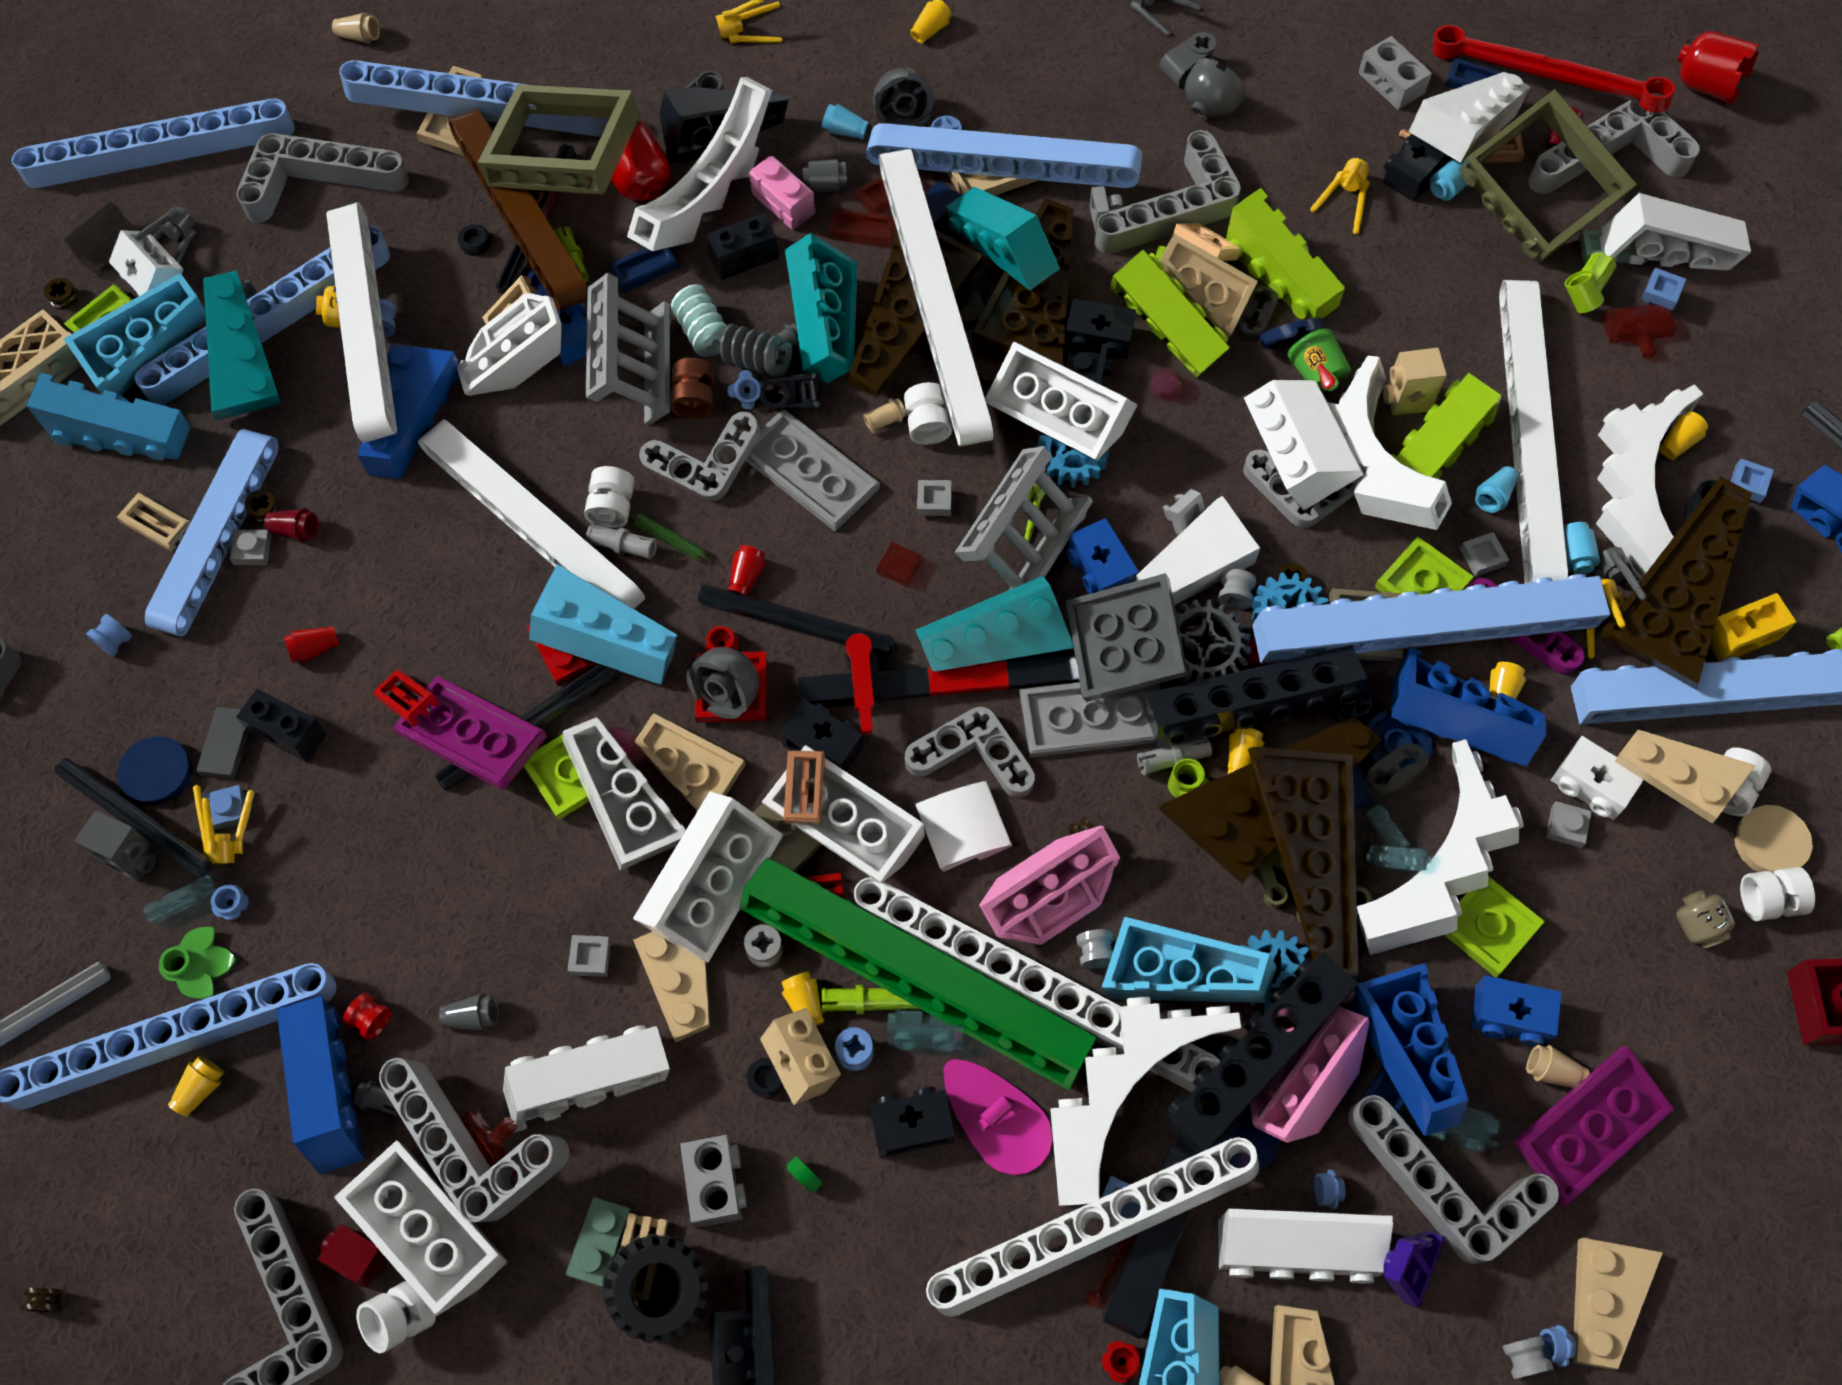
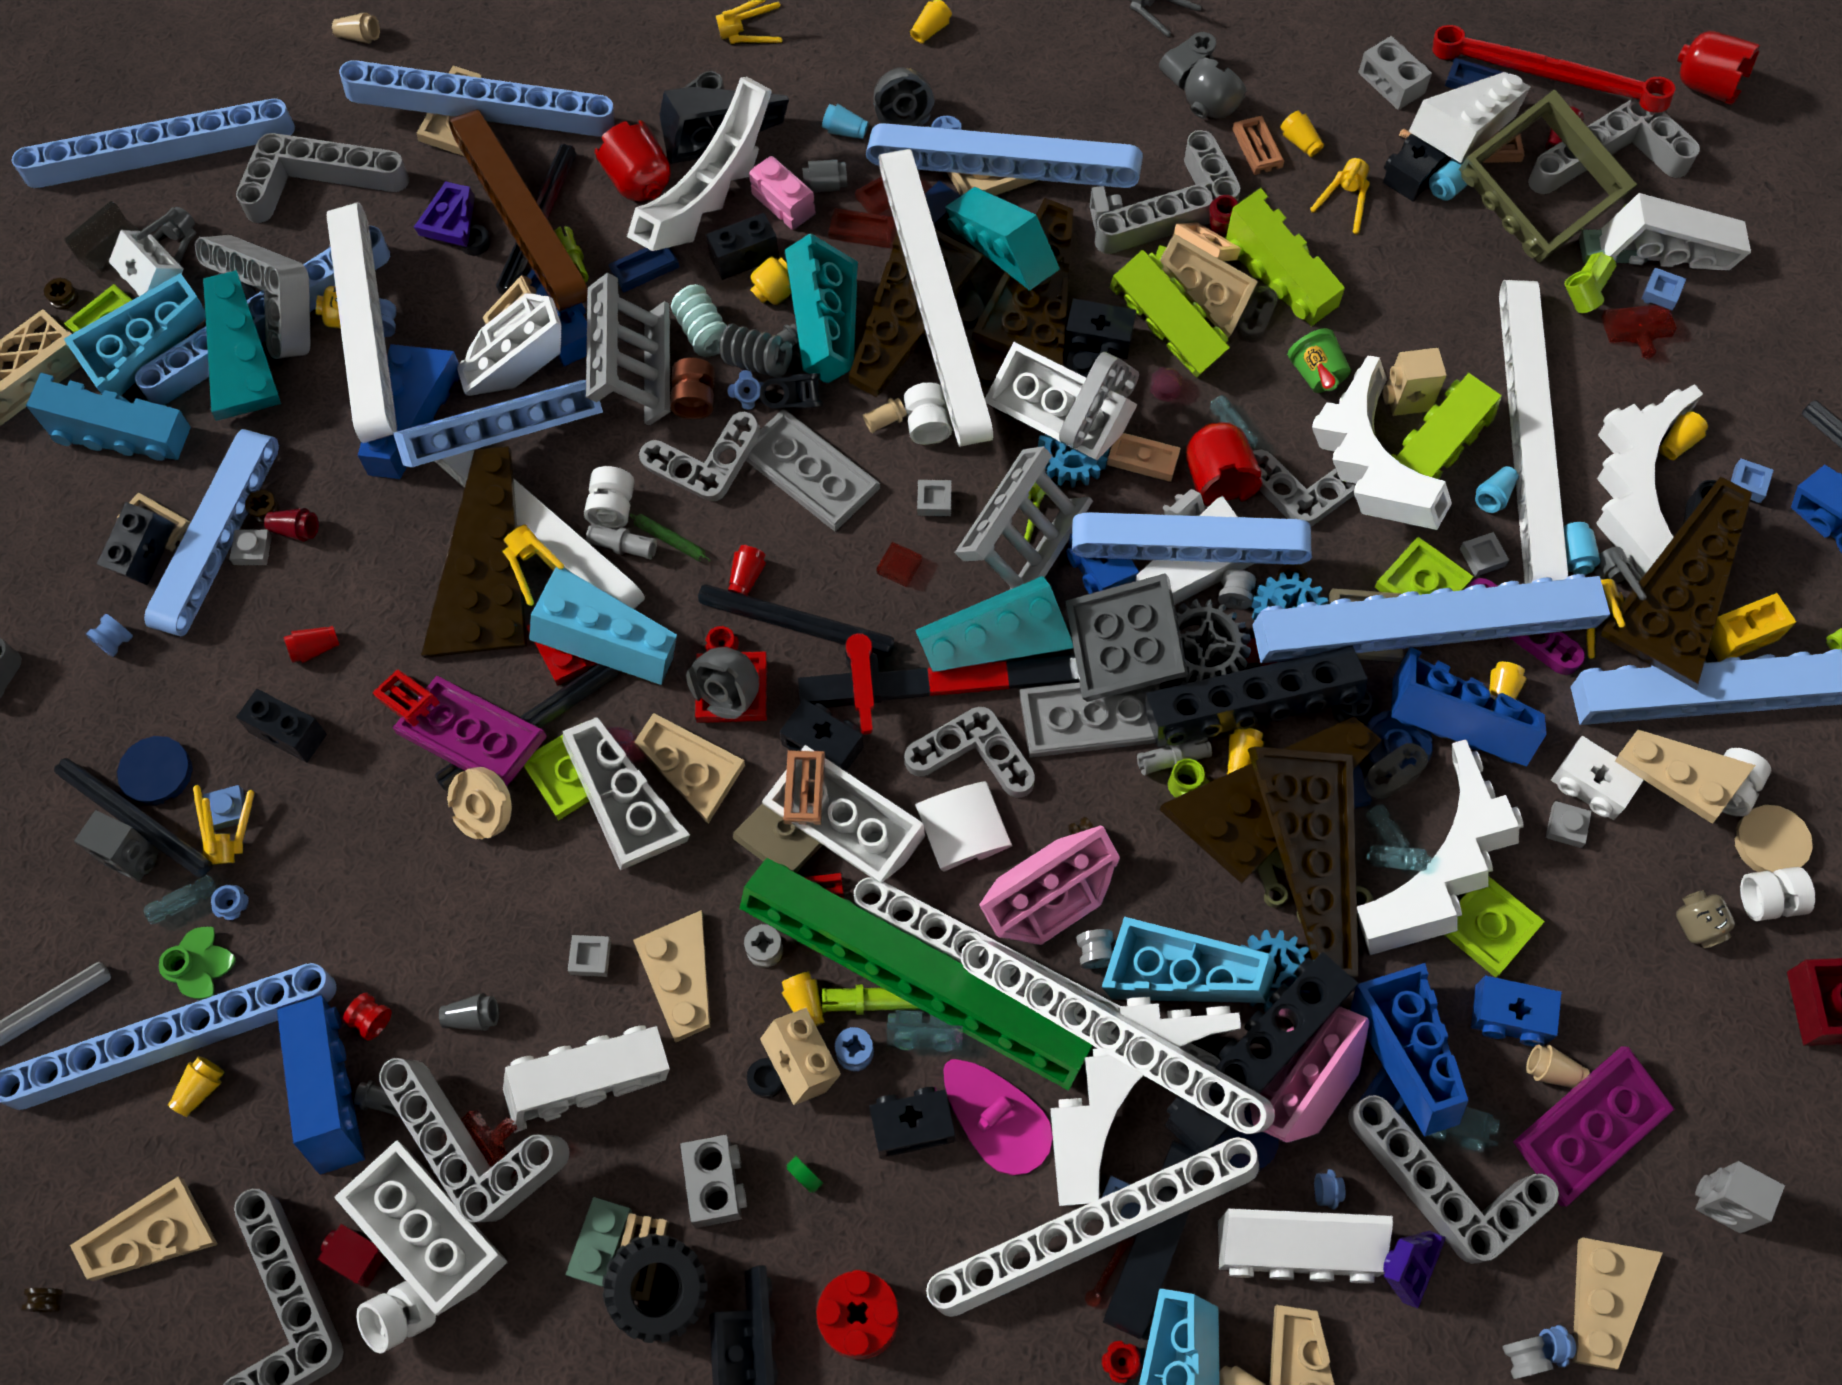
(136, 543): none -> black brick
(145, 1233): none -> tan wing
(223, 745): dark grey tile -> none
(281, 279): none -> light grey beam
(448, 215): none -> dark purple wing
(478, 591): none -> dark brown wing
(479, 803): none -> tan tile
(494, 424): none -> light blue brick
(525, 544): none -> yellow plant
(557, 173): olive window -> none
(707, 876): white slope -> none
(771, 281): none -> yellow head
(833, 1315): none -> red brick
(1105, 375): none -> light grey beam
(1131, 1037): none -> white beam
(1144, 456): none -> light nougat plate
(1191, 538): none -> light blue beam
(1220, 213): none -> dark red cone
(1221, 407): none -> clear light blue axle
(1223, 463): none -> red cylinder
(1265, 163): none -> nougat tile
(1289, 333): dark blue tile -> none
(1301, 132): none -> yellow cone
(1303, 439): white slope -> none
(1739, 1197): none -> light grey brick

